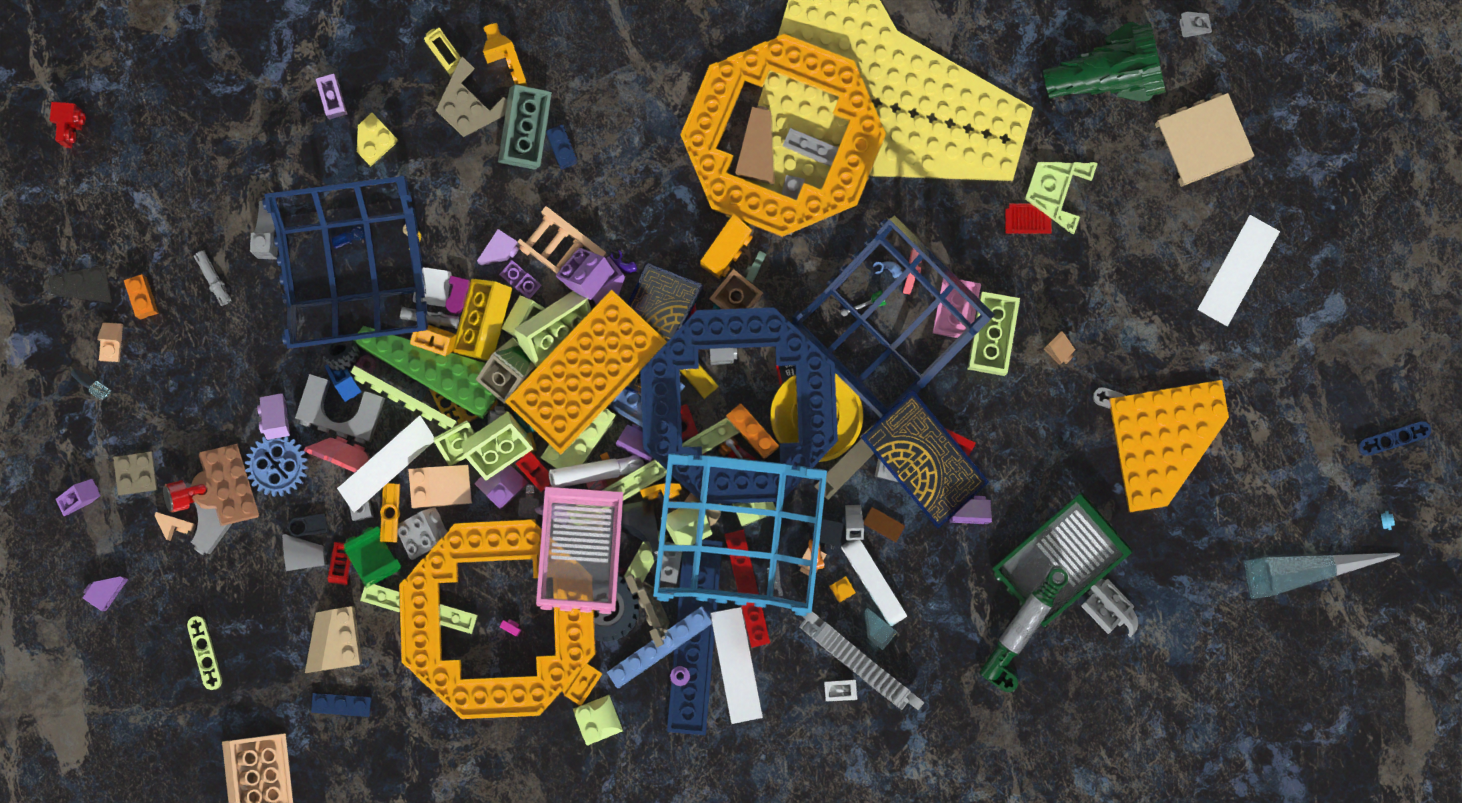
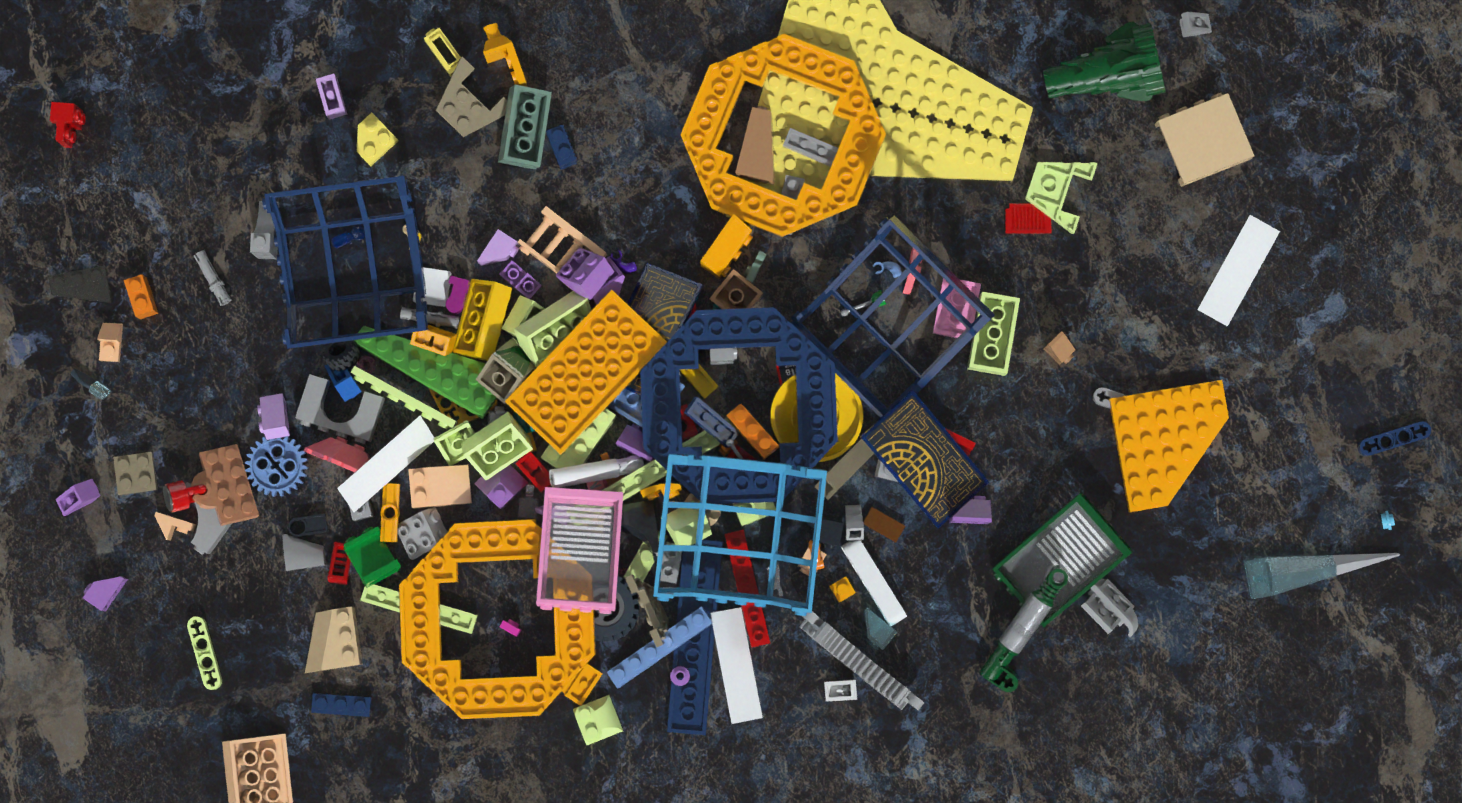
(711, 421): none -> dark blue plate

